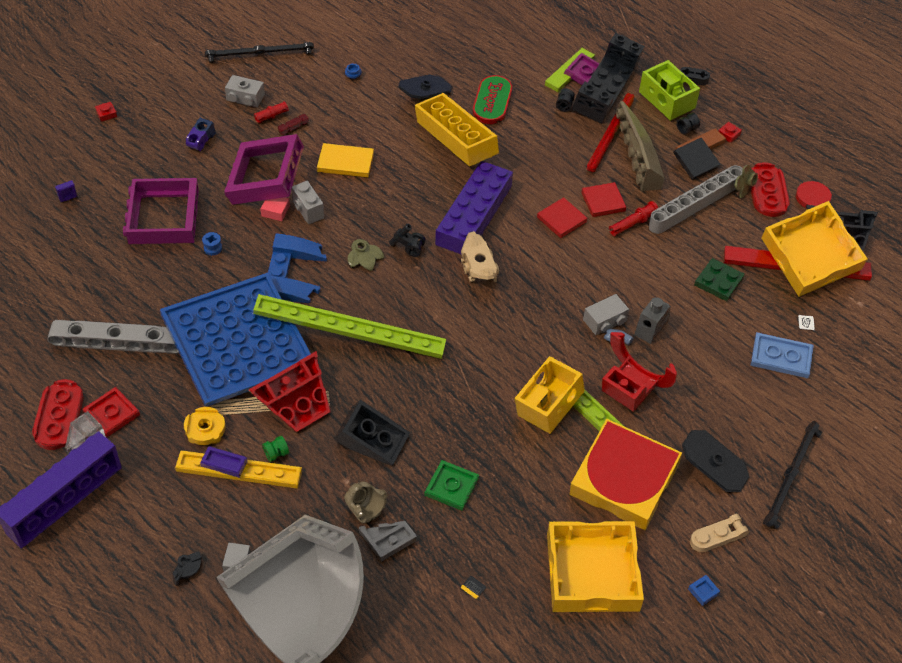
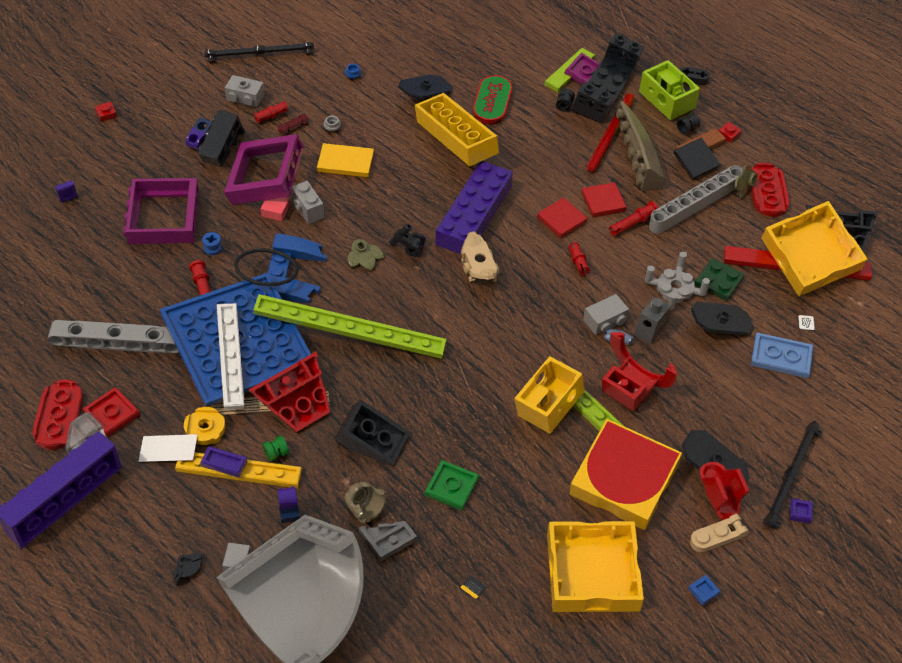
(168, 448): none -> white sticker
(200, 276): none -> red pin
(220, 138): none -> black wedge
(230, 356): none -> white tile
(265, 283): none -> black piece
(288, 505): none -> leg
(332, 123): none -> light grey plate
(579, 258): none -> red pin
(679, 278): none -> light grey plate
(722, 318): none -> black shield
(723, 488): none -> red piece
(801, 510): none -> dark purple tile
(812, 194): red tile -> none

